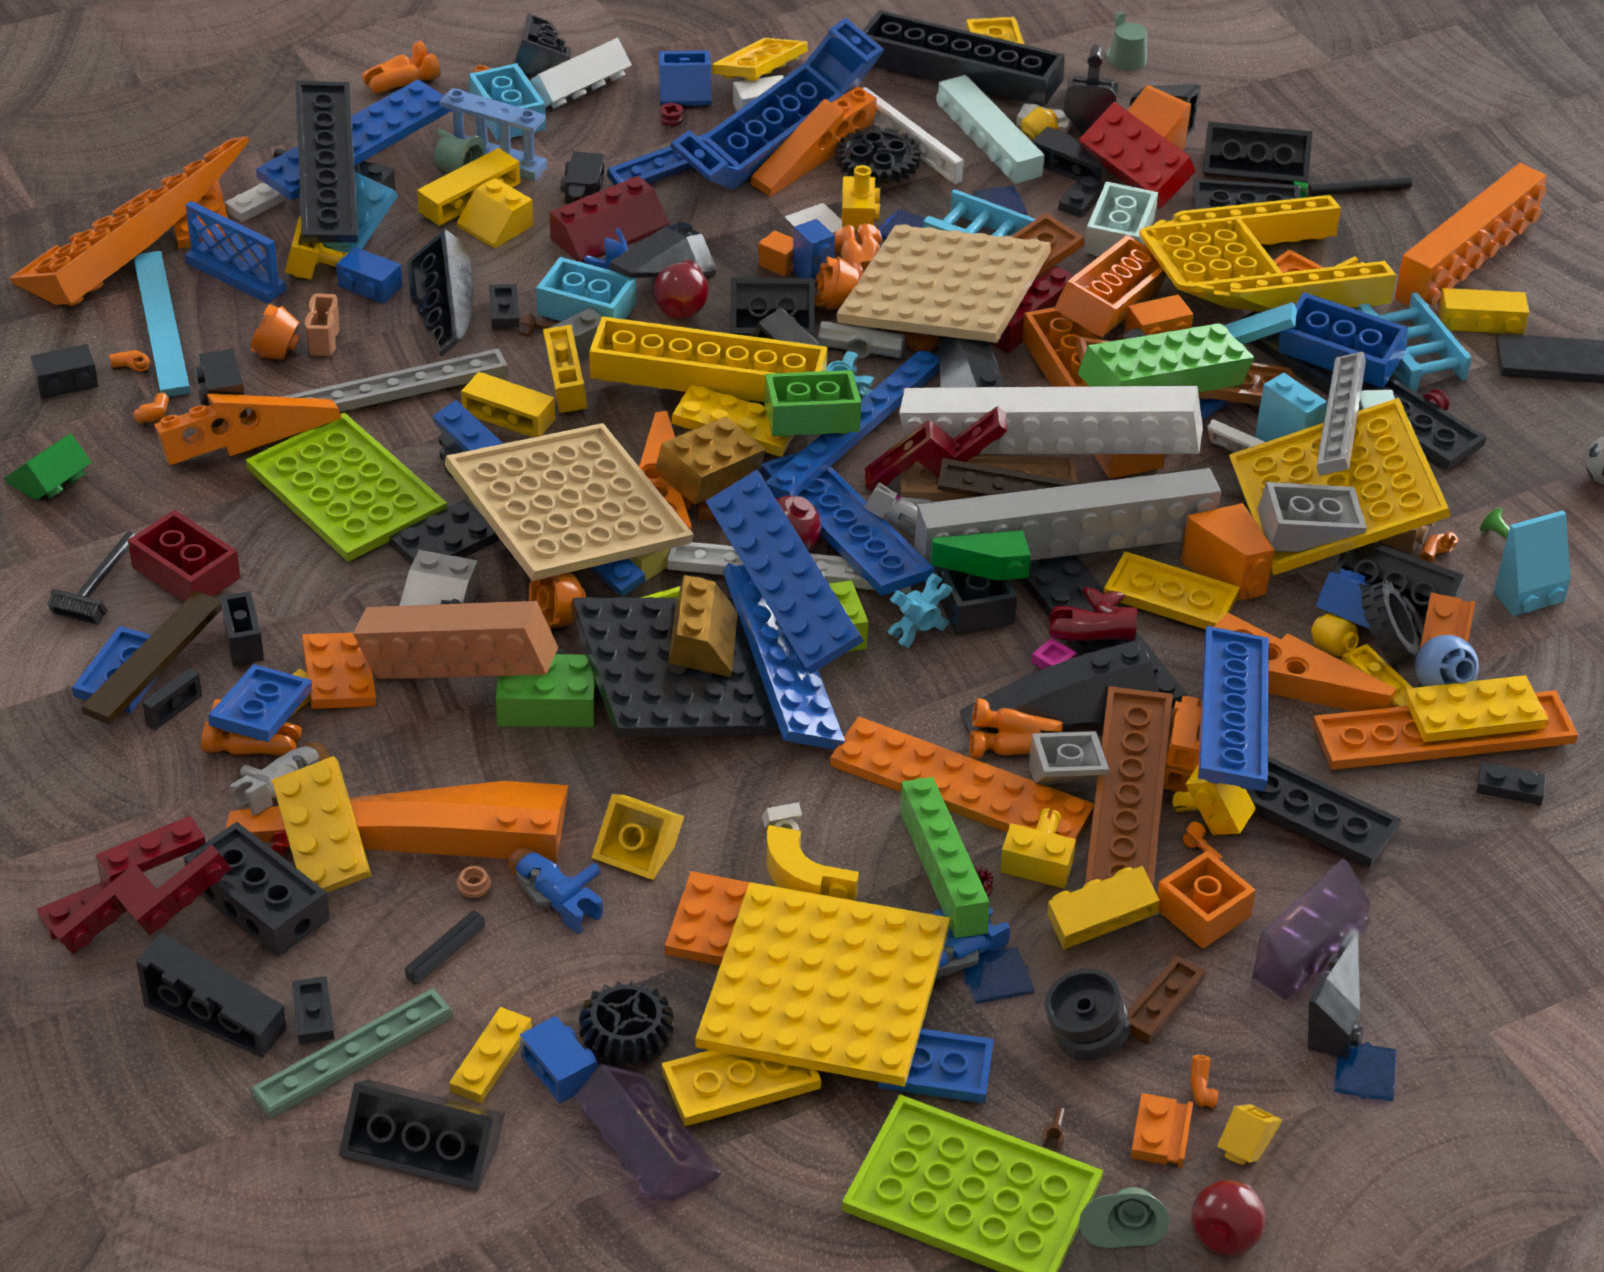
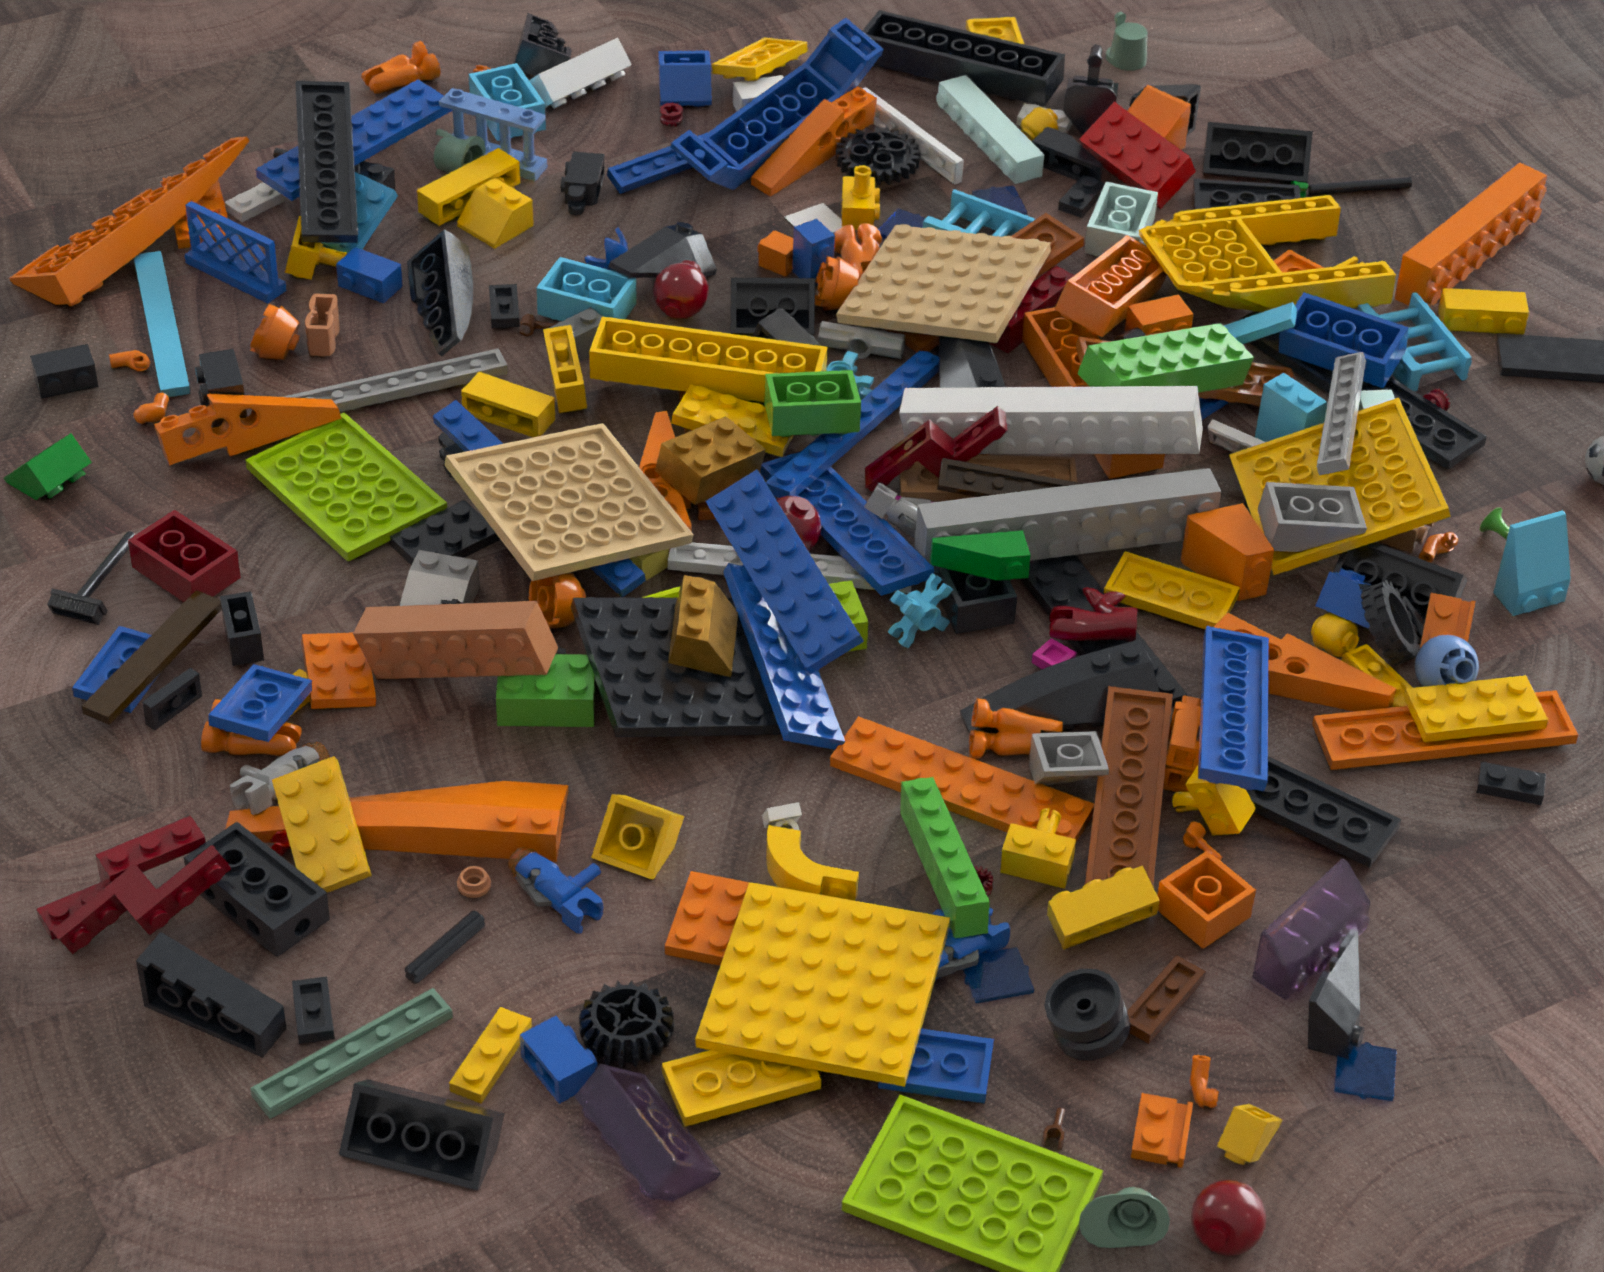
(588, 221): dark red slope -> none

